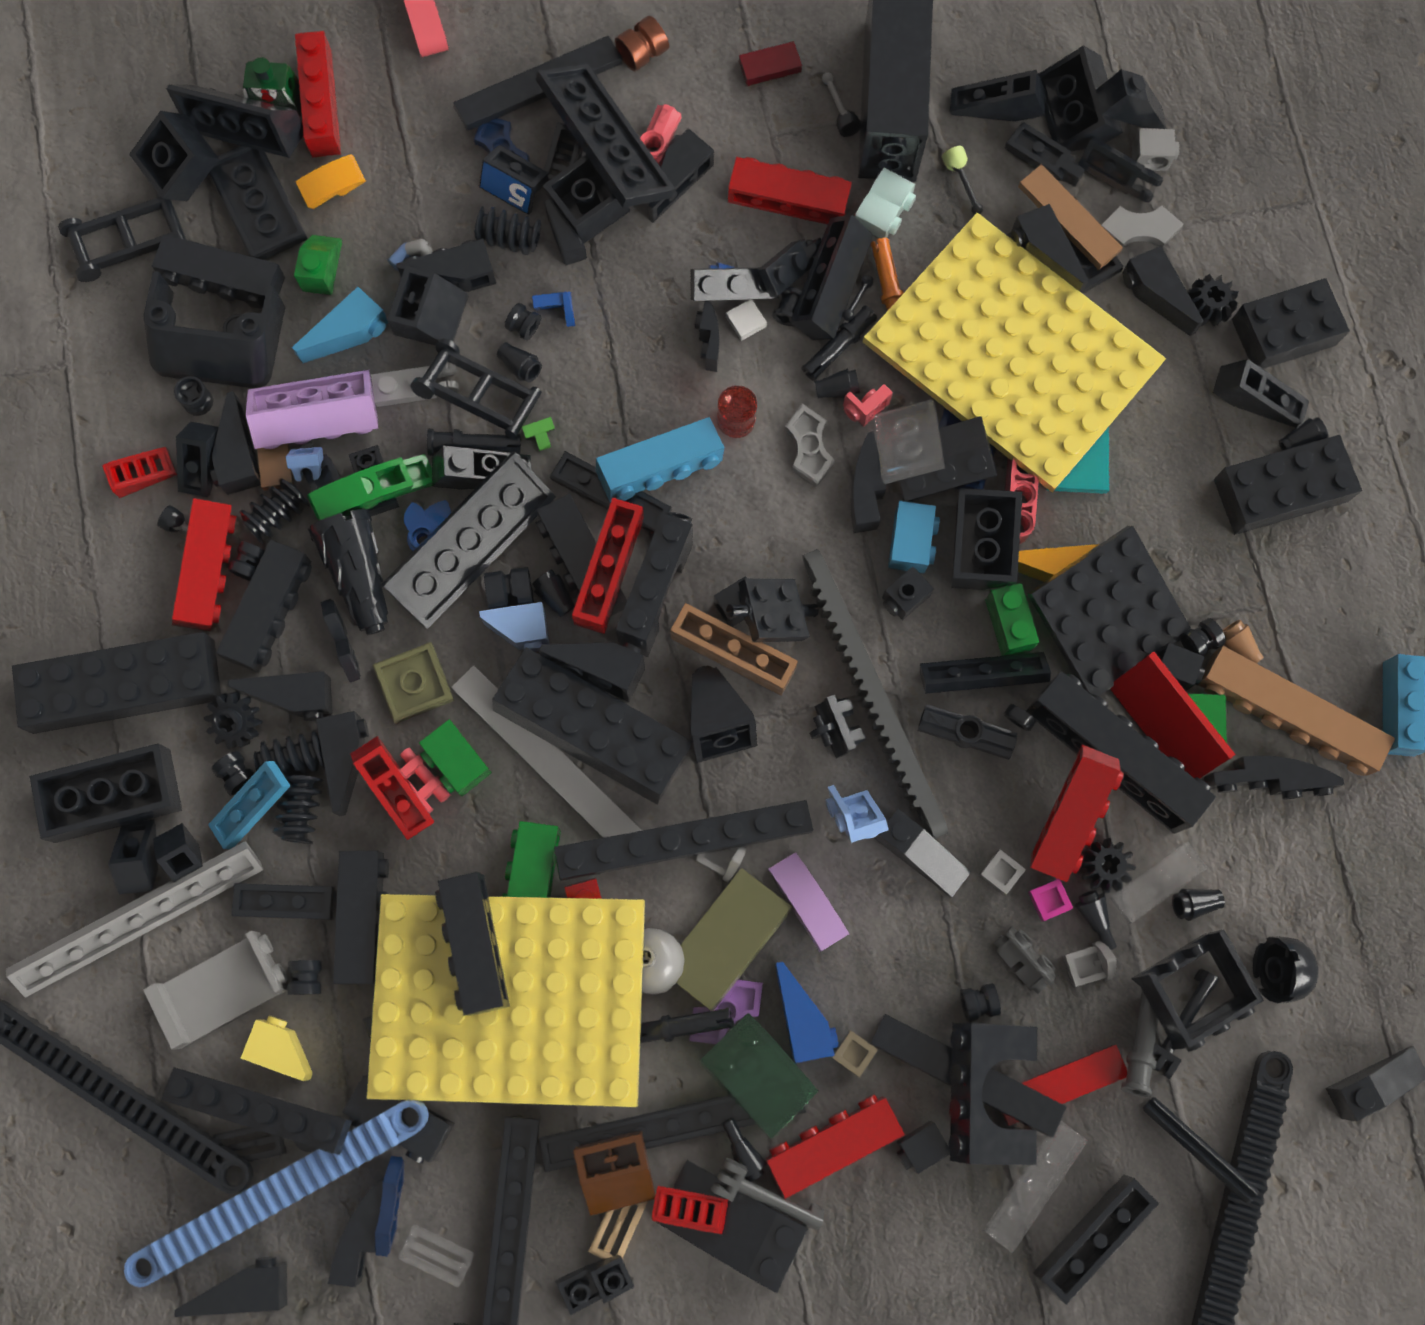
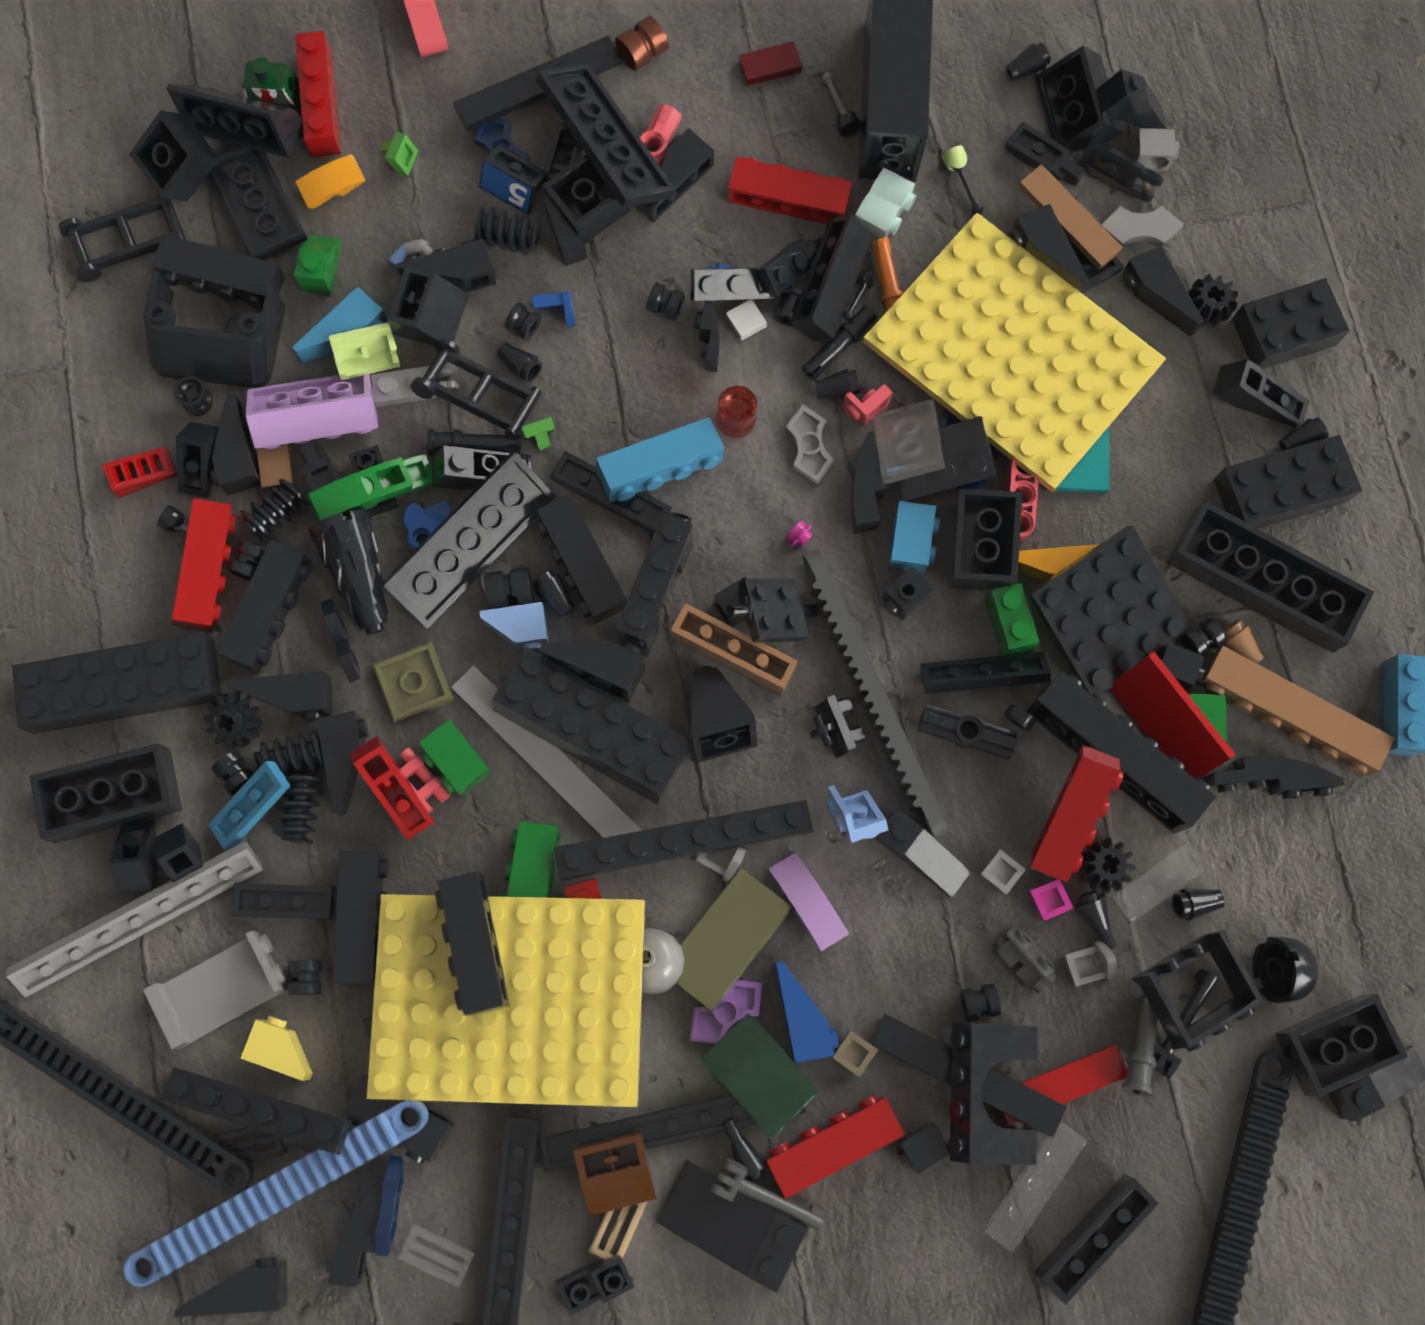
(305, 458): medium blue tile -> none
(364, 351): none -> yellowish green hinge
(399, 153): none -> bright green tile
(608, 565): red brick -> none
(662, 1203): red slope -> none
(665, 301): none -> black wheel
(669, 1027): black pin -> none
(799, 535): none -> dark pink plate
(1002, 98): black slope -> none
(1029, 62): none -> black cone
(1200, 1150): black axle -> none
(1270, 577): none -> black brick
(1341, 1045): none -> black brick

